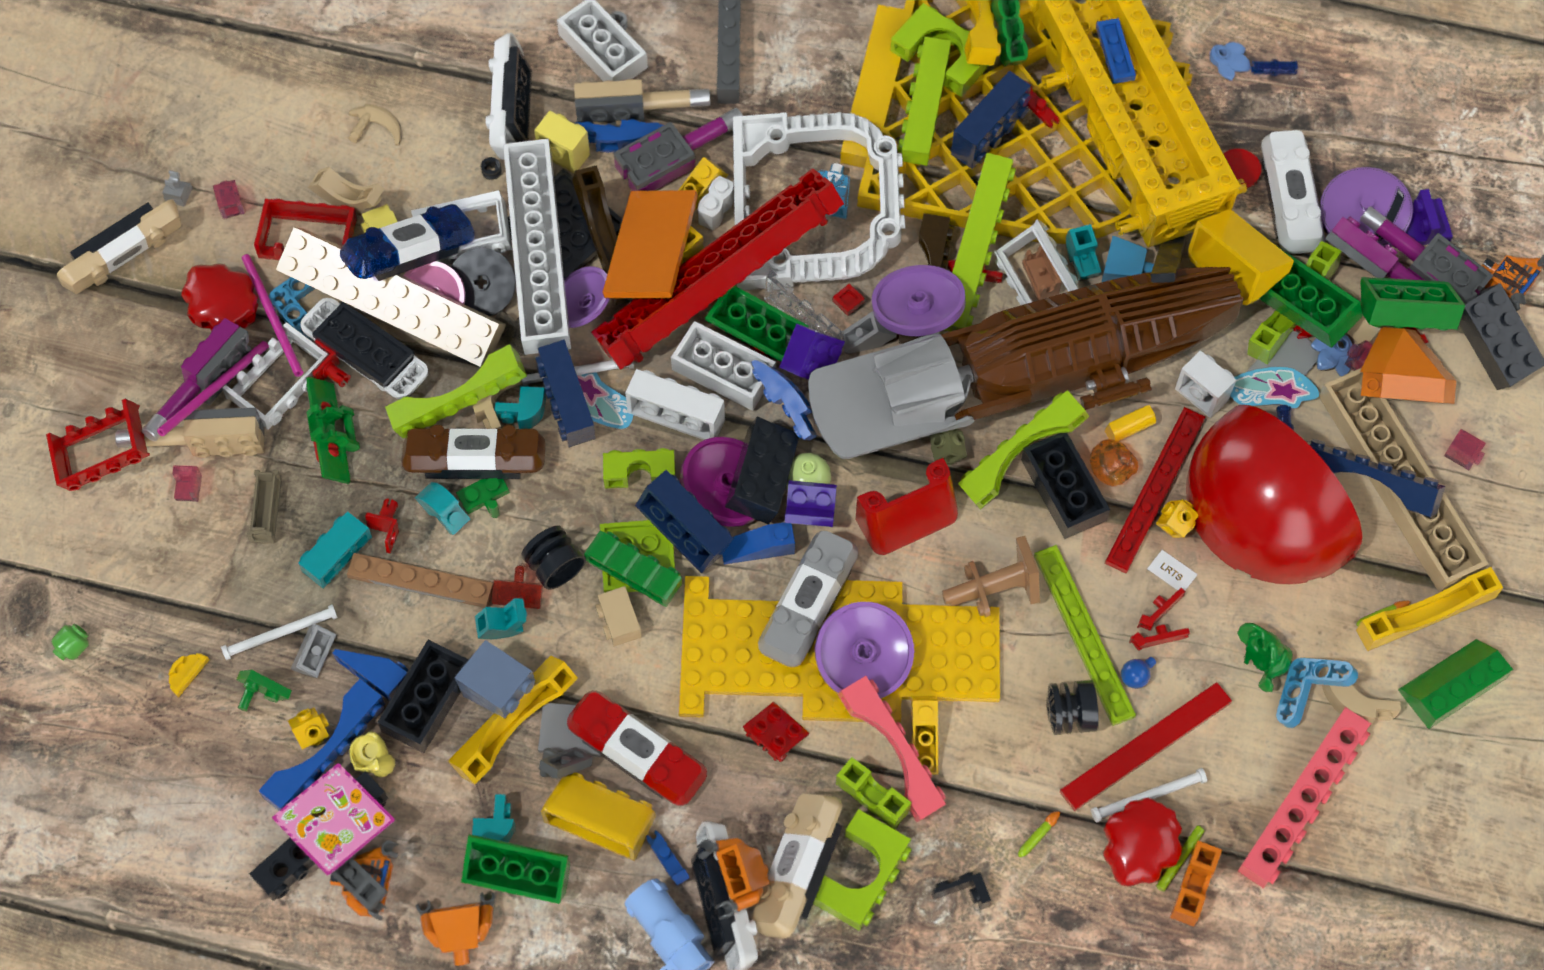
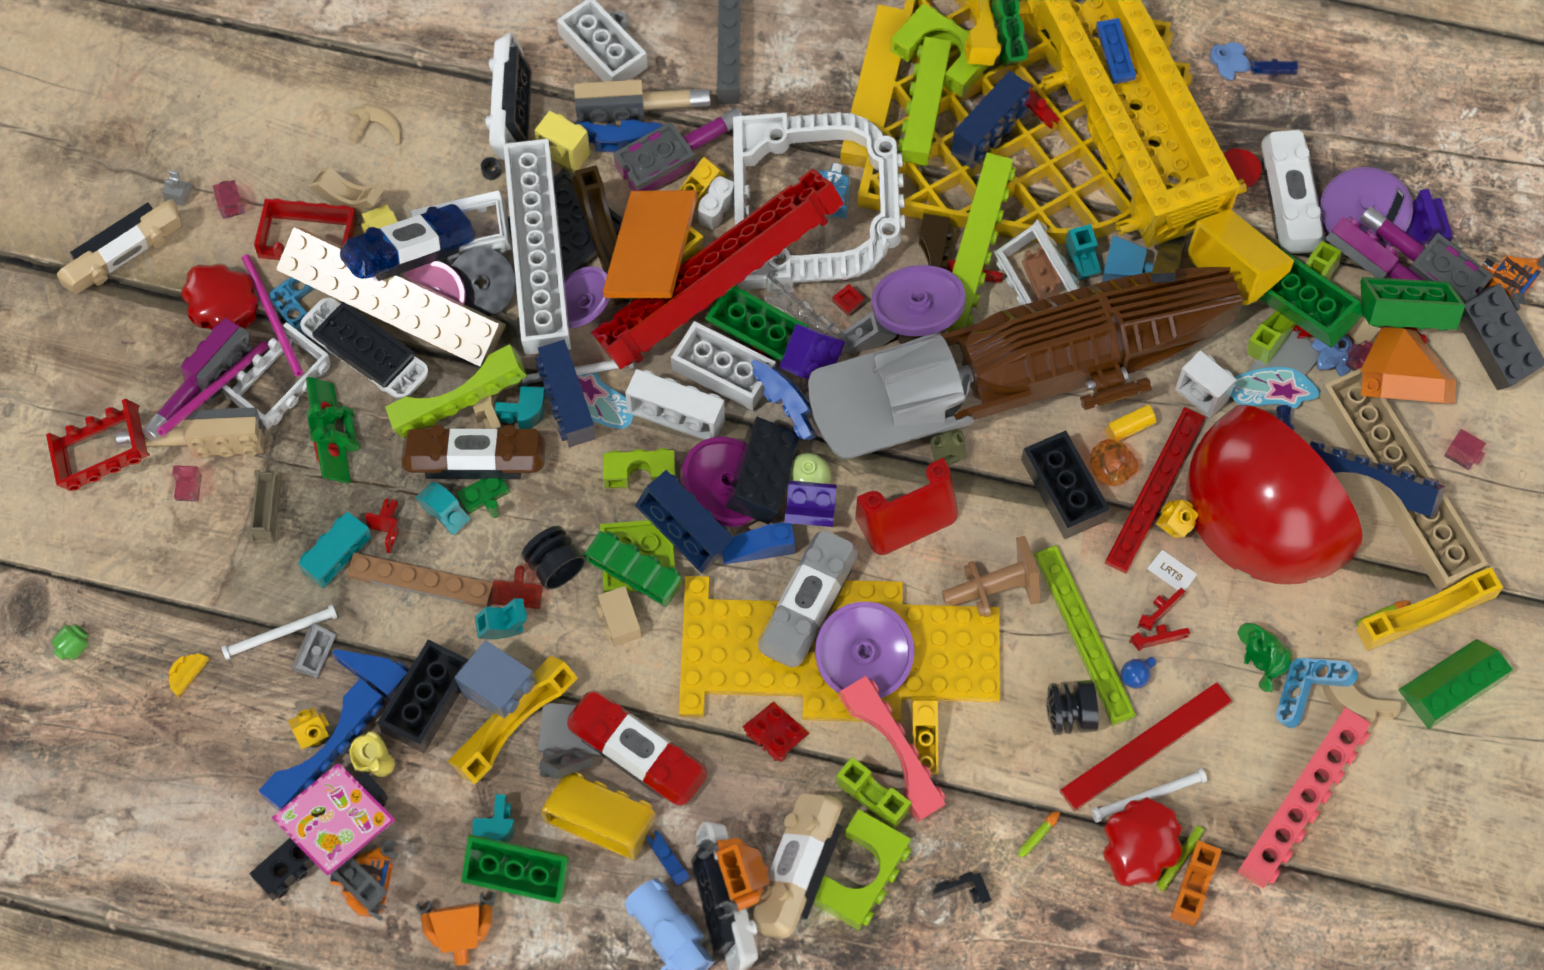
(256, 682): green plate -> none
(329, 367): red bracket -> none
(1059, 417): lime arch -> none

